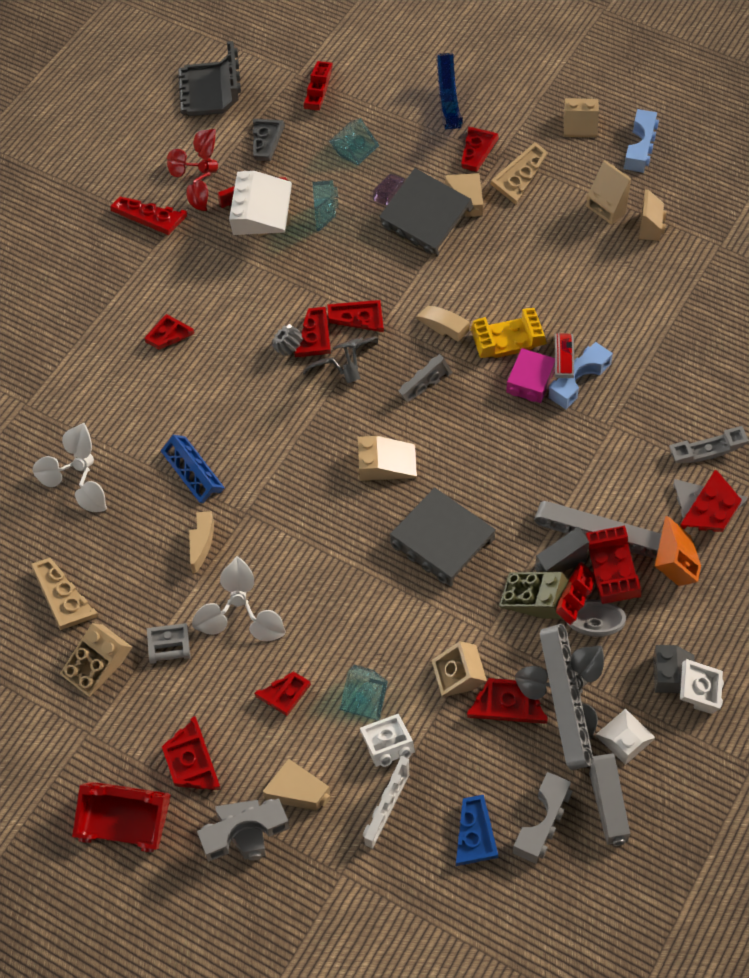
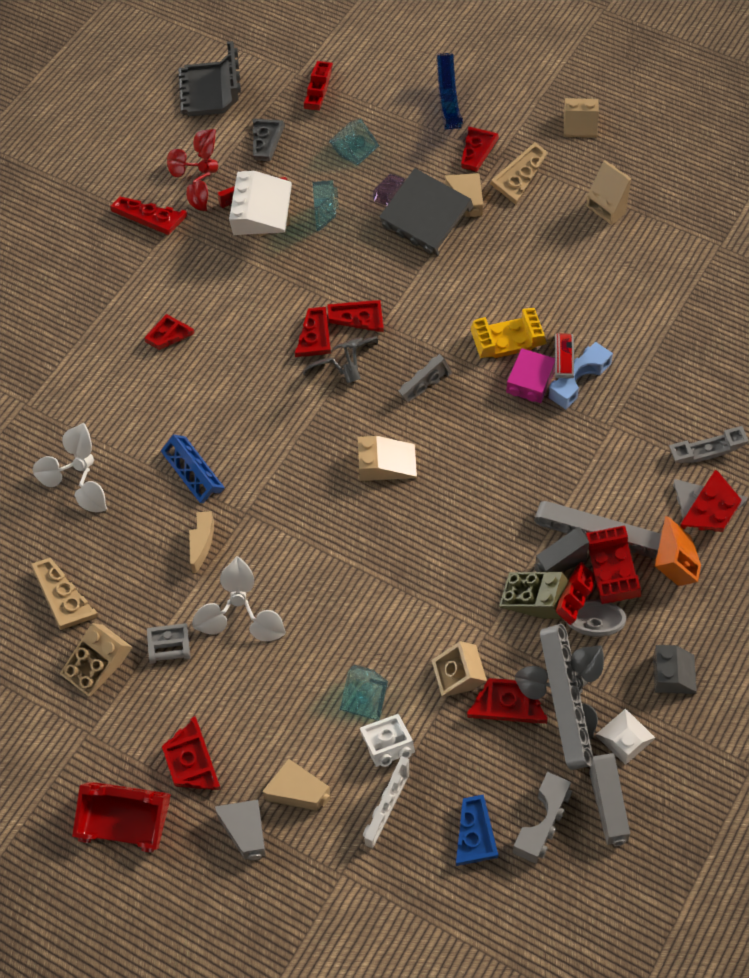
(267, 818): light grey arch -> none
(284, 693): red wing -> none
(287, 340): light grey gear -> none
(441, 536): dark grey panel -> none
(444, 322): tan slope -> none
(637, 154): light blue arch -> none
(652, 217): tan slope -> none
(701, 686): white plate -> none

